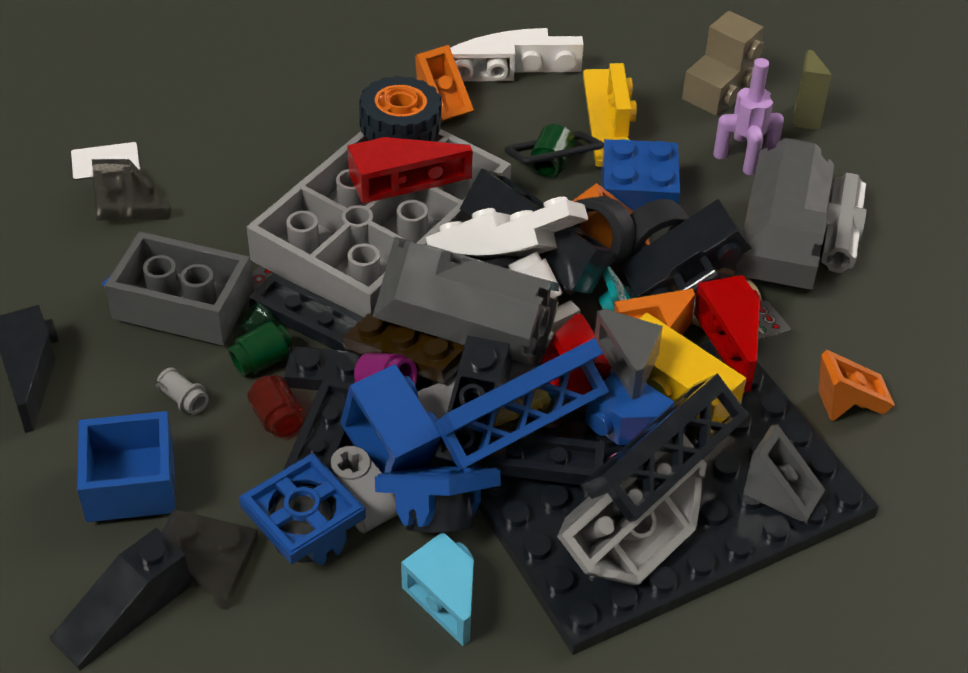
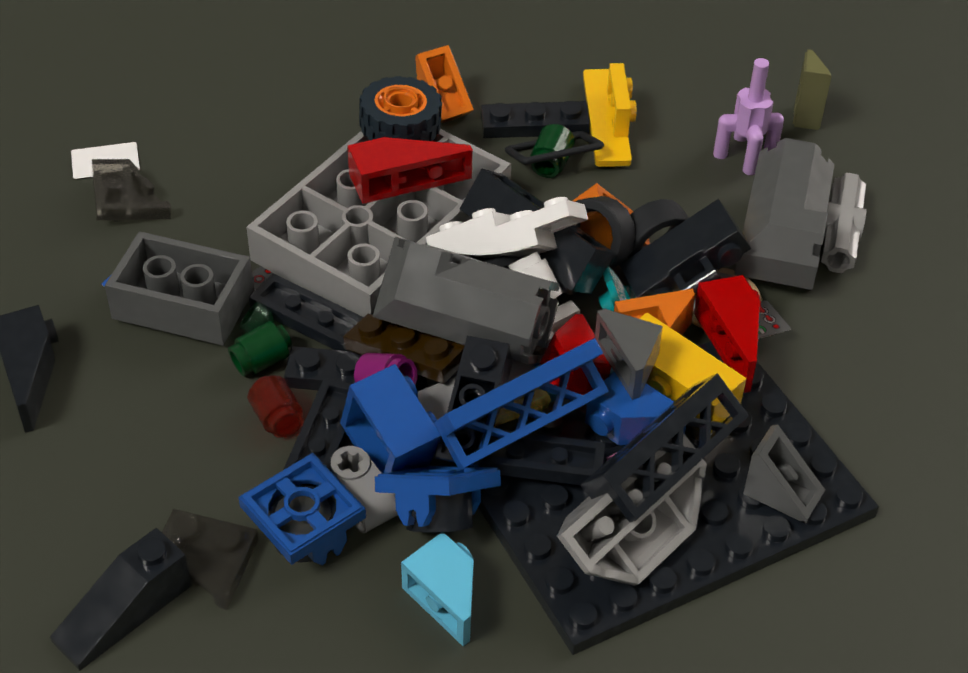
(126, 466): blue piece -> none
(189, 396): light grey pin -> none
(524, 50): white slope -> none
(528, 119): none -> black plate
(640, 171): blue piece -> none
(727, 63): dark tan brick -> none
(849, 383): orange slope -> none

